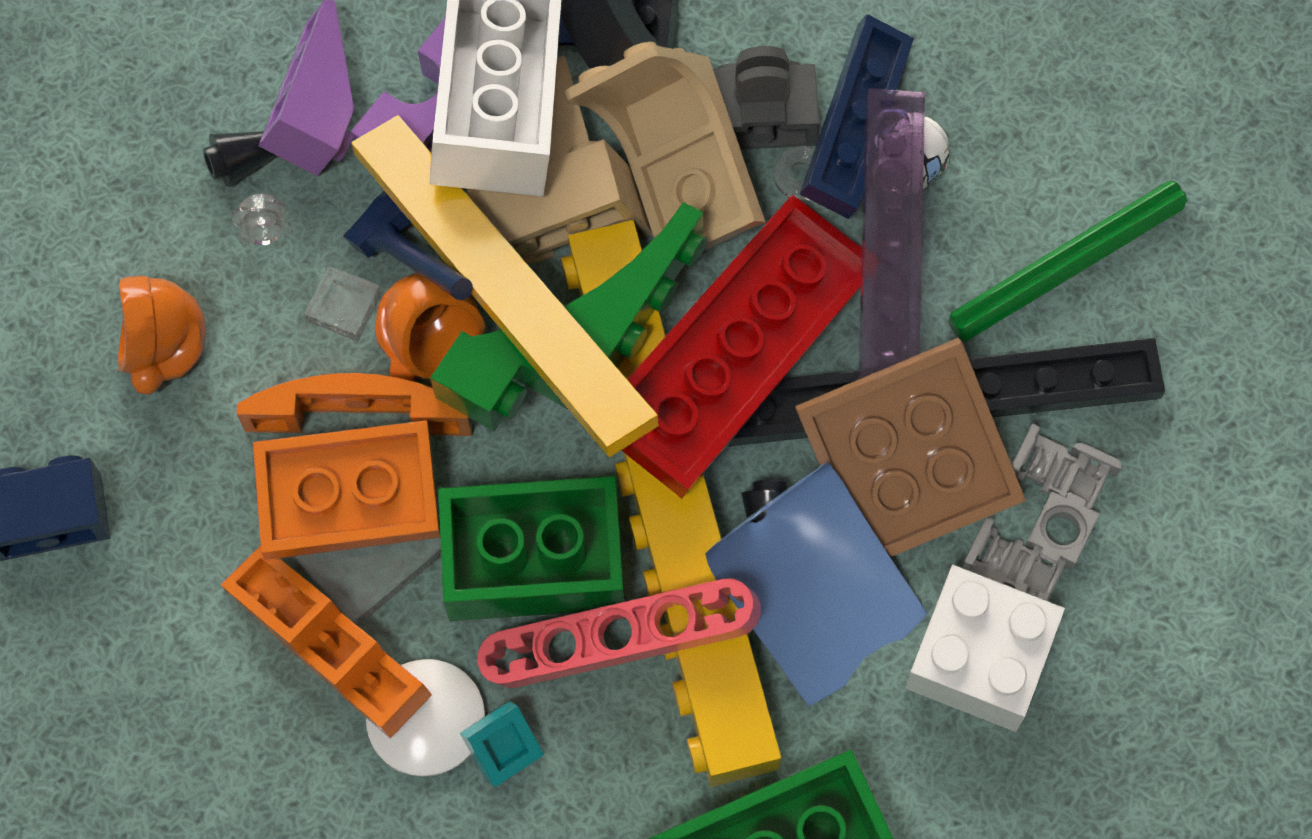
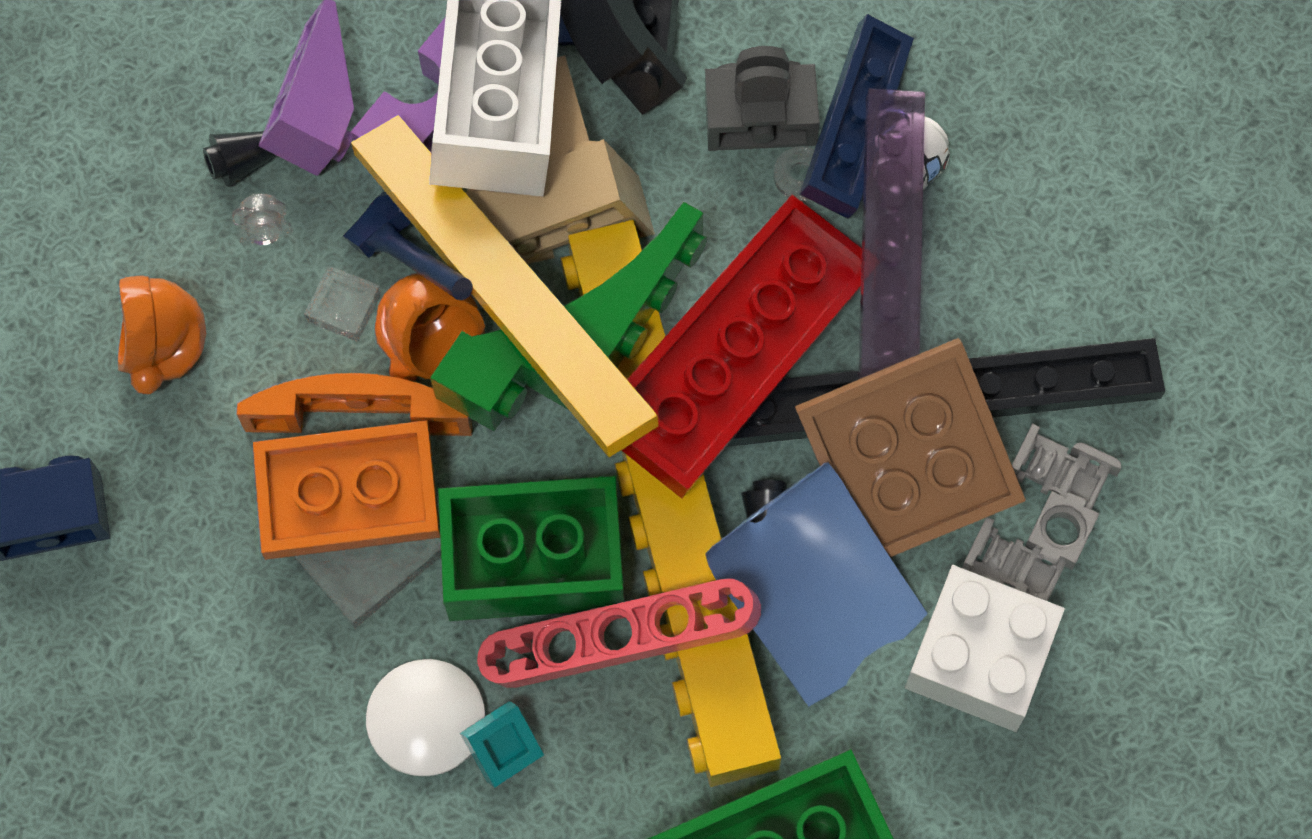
(327, 641): orange slope -> none
(674, 137): tan bracket -> none
(1067, 260): green axle -> none

